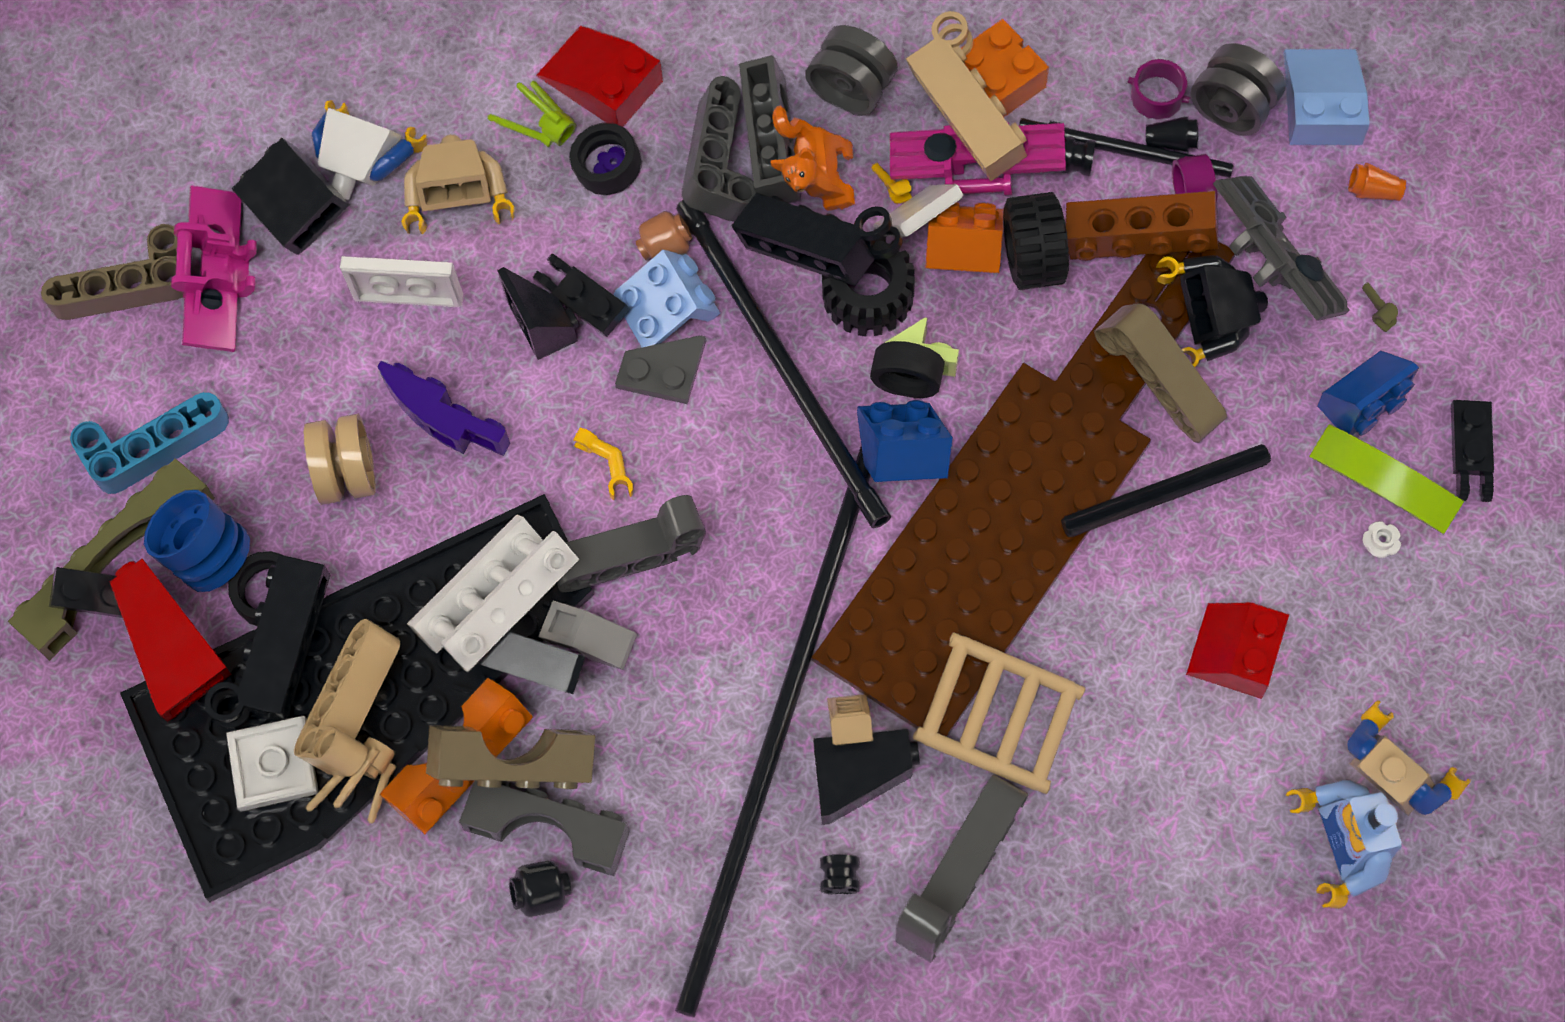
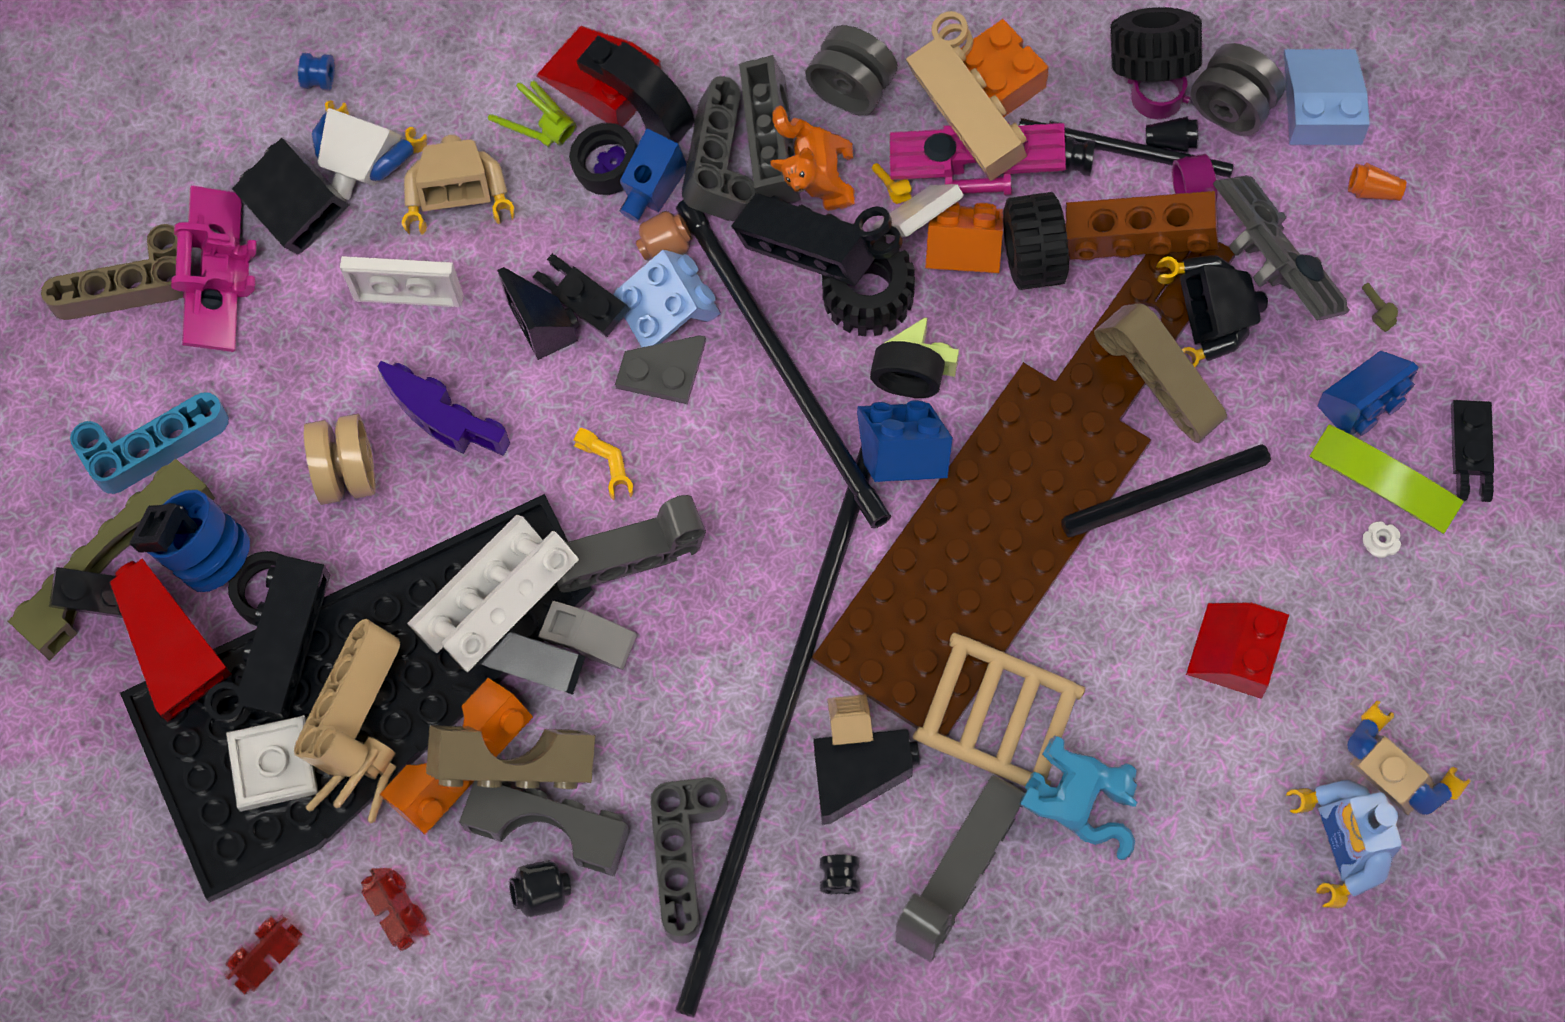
(159, 527): none -> black bracket
(249, 963): none -> clear red hinge
(316, 71): none -> blue wheel
(386, 891): none -> clear red hinge
(642, 84): none -> black arch
(651, 174): none -> blue torso
(682, 860): none -> dark grey beam
(1076, 792): none -> dark azure animal
(1156, 44): none -> black tyre

